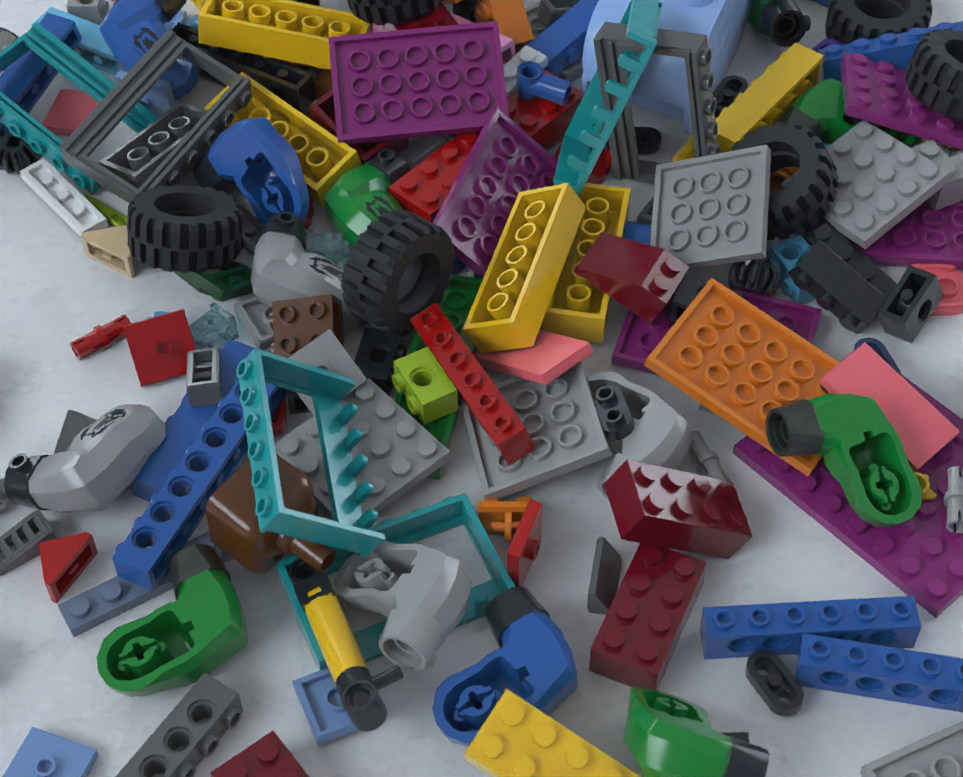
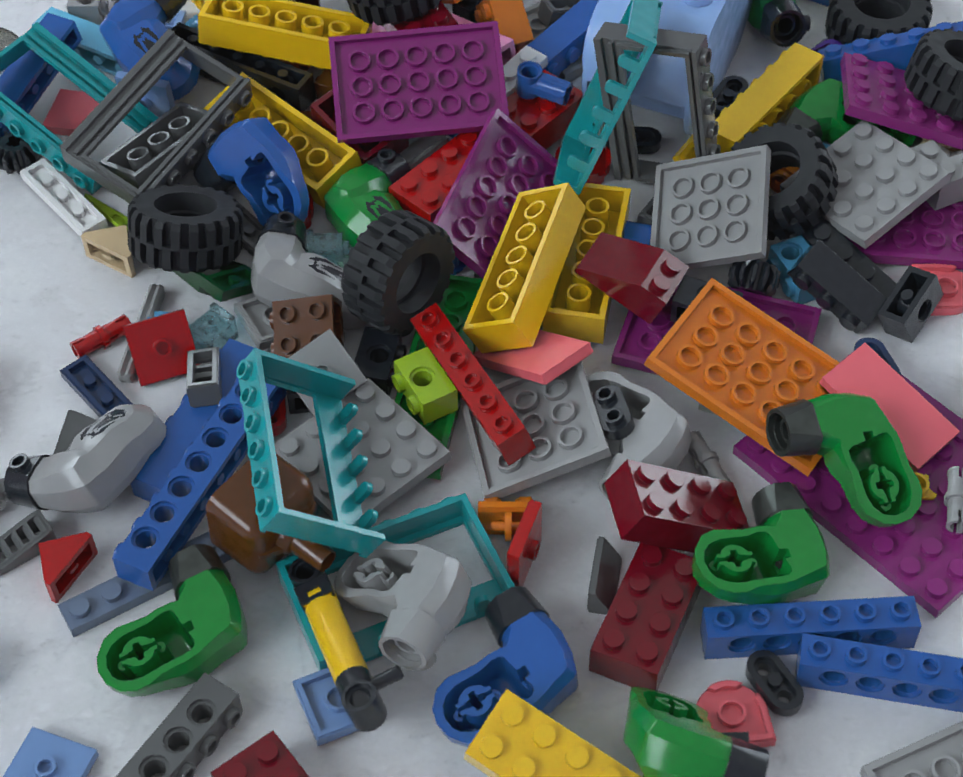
(93, 386): none -> dark blue tile
(151, 303): none -> light grey axle
(738, 709): none -> coral tile
(767, 562): none -> green piece

